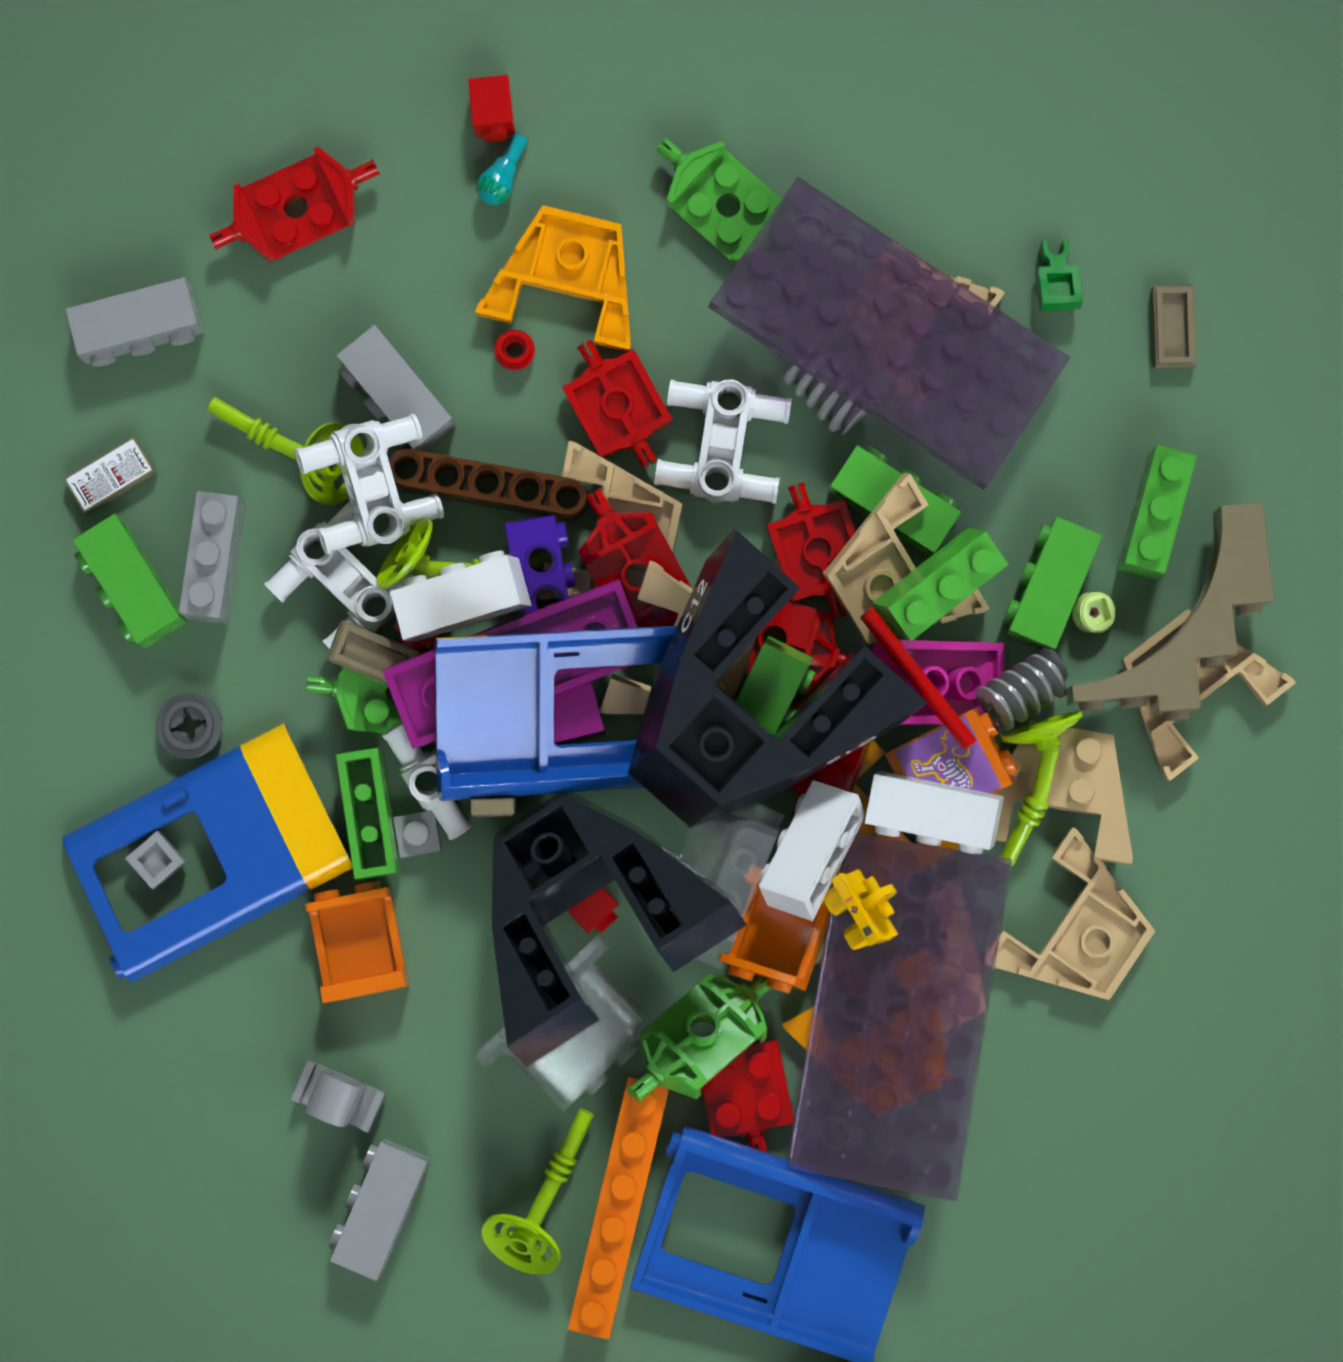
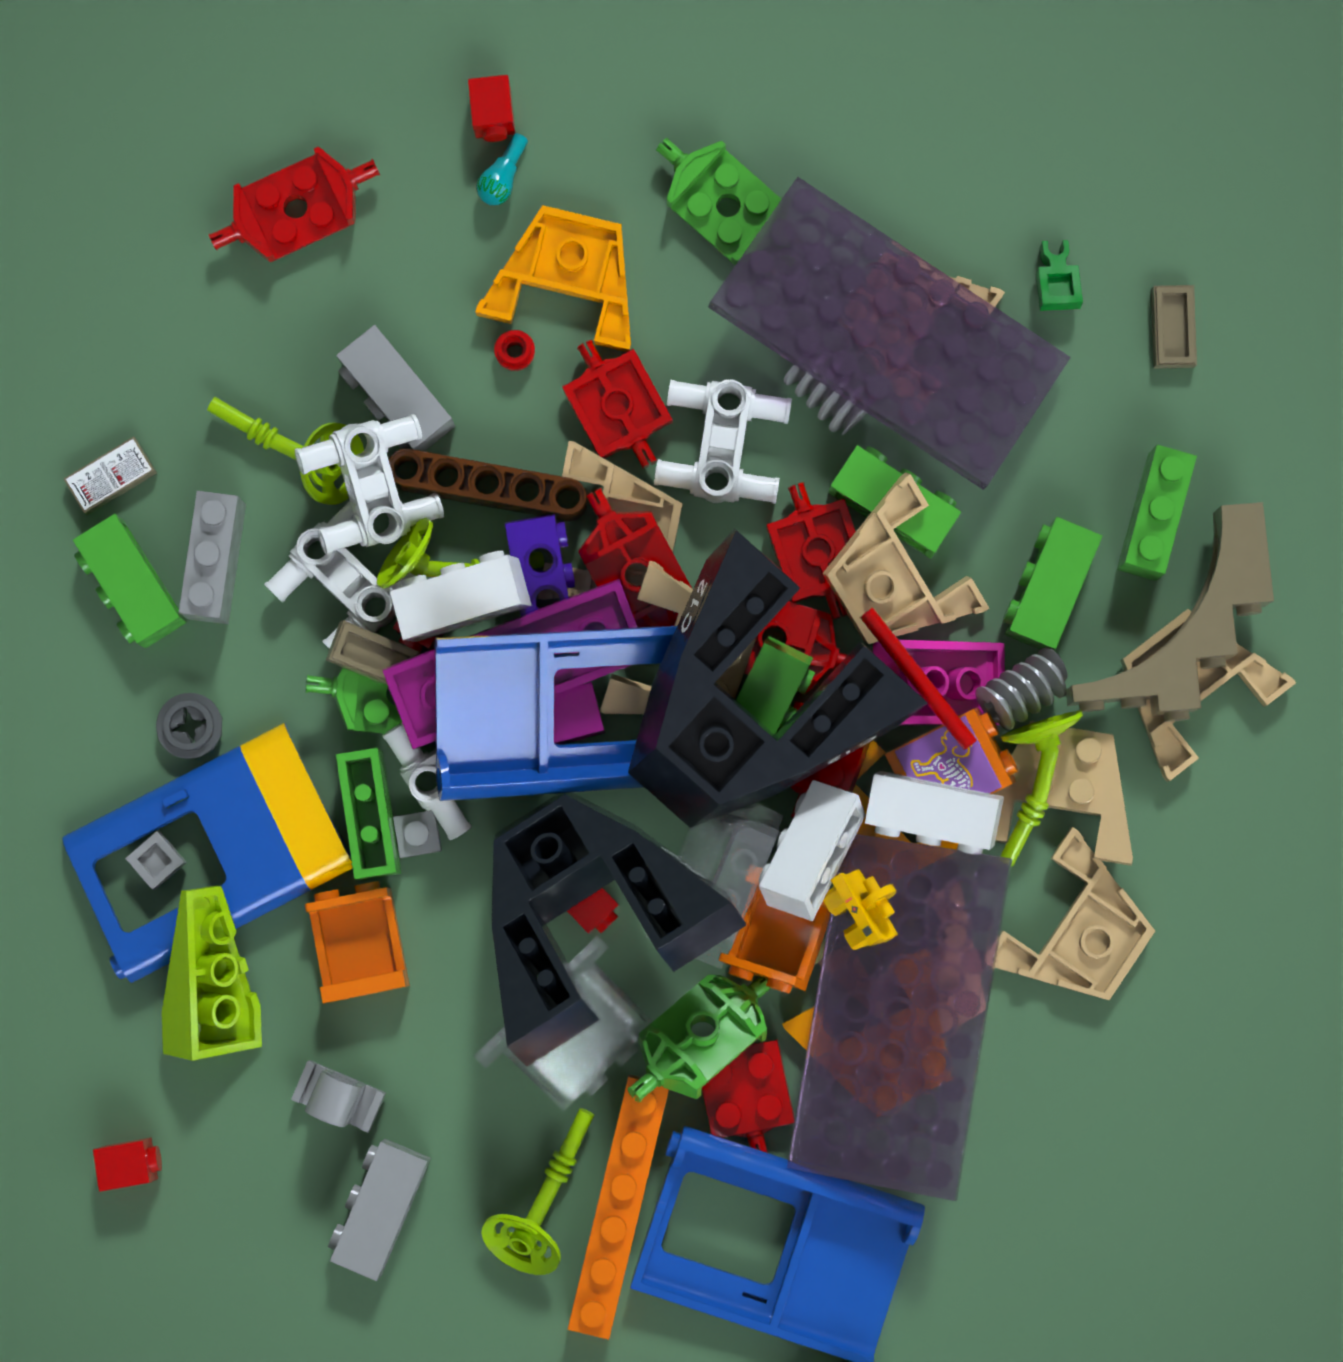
(127, 1164): none -> red brick
(135, 322): light grey brick -> none
(207, 993): none -> lime wedge
(495, 806): dark tan tile -> none
(940, 583): bright green brick -> none
(1093, 612): yellowish green tile -> none

